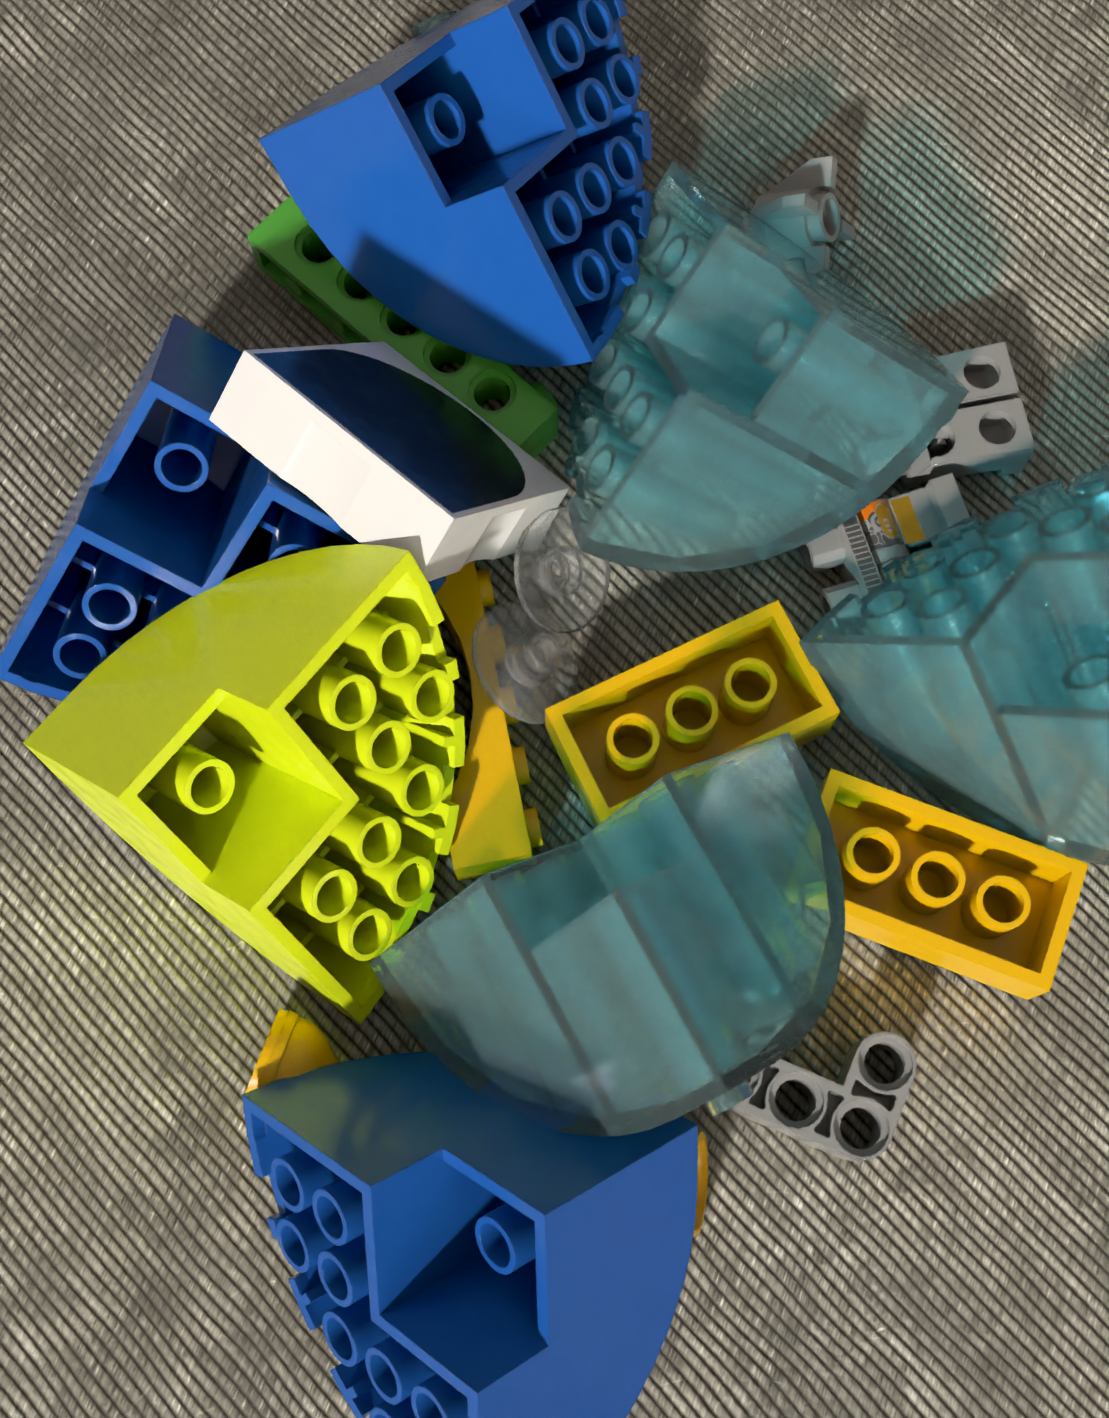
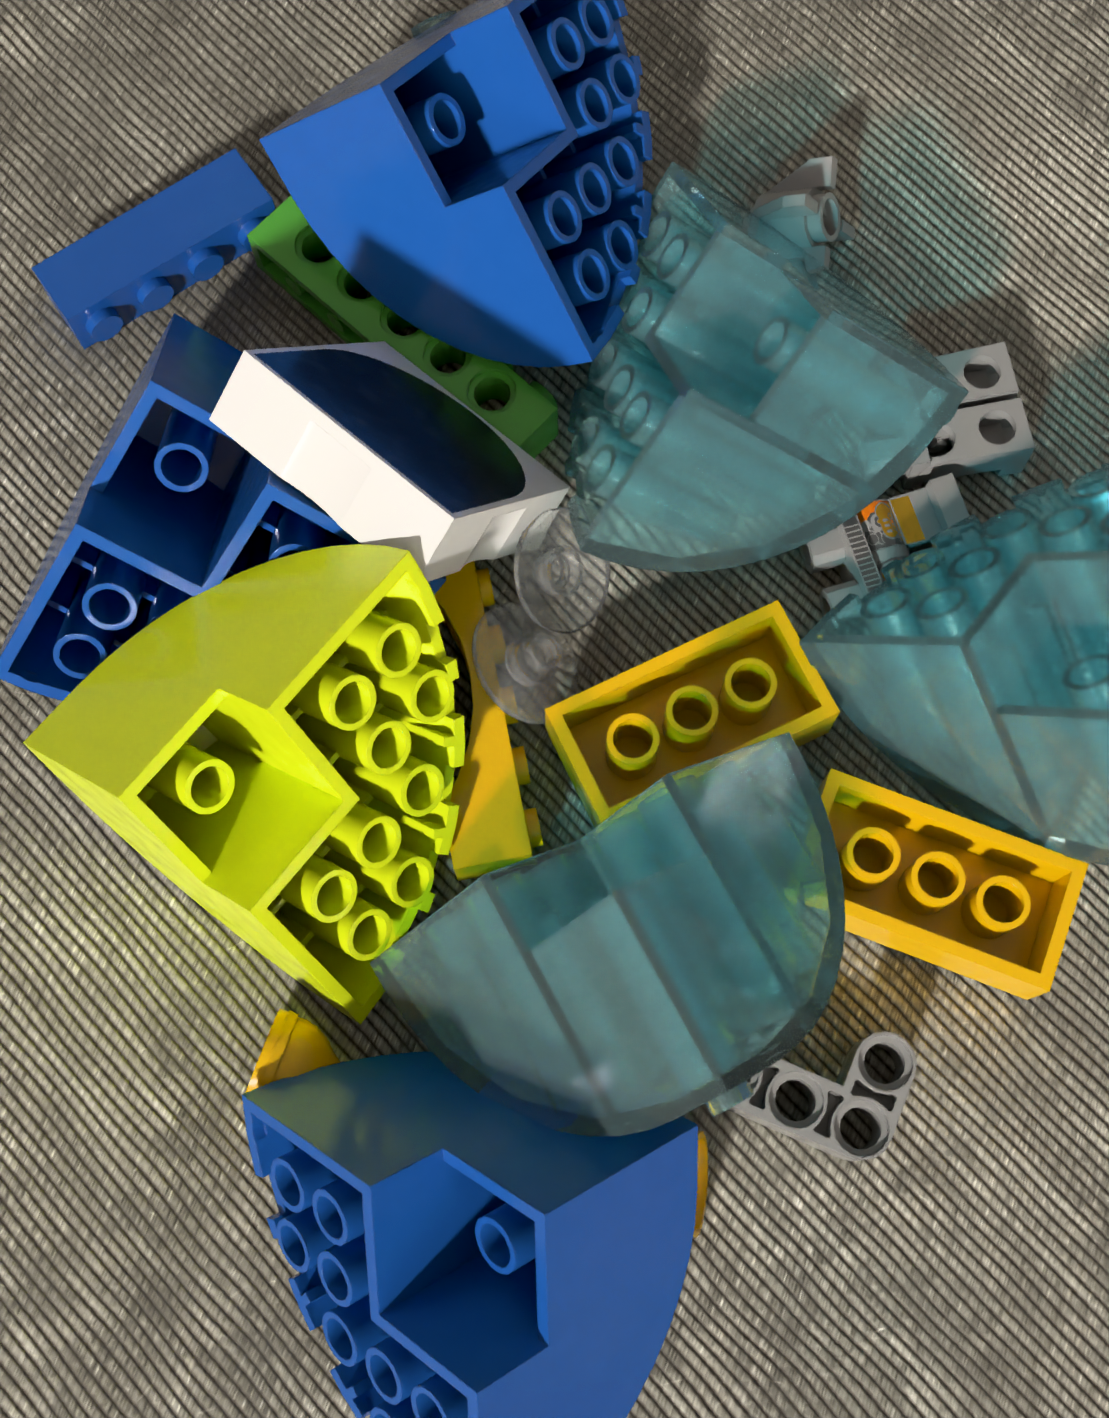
(155, 249): none -> blue brick

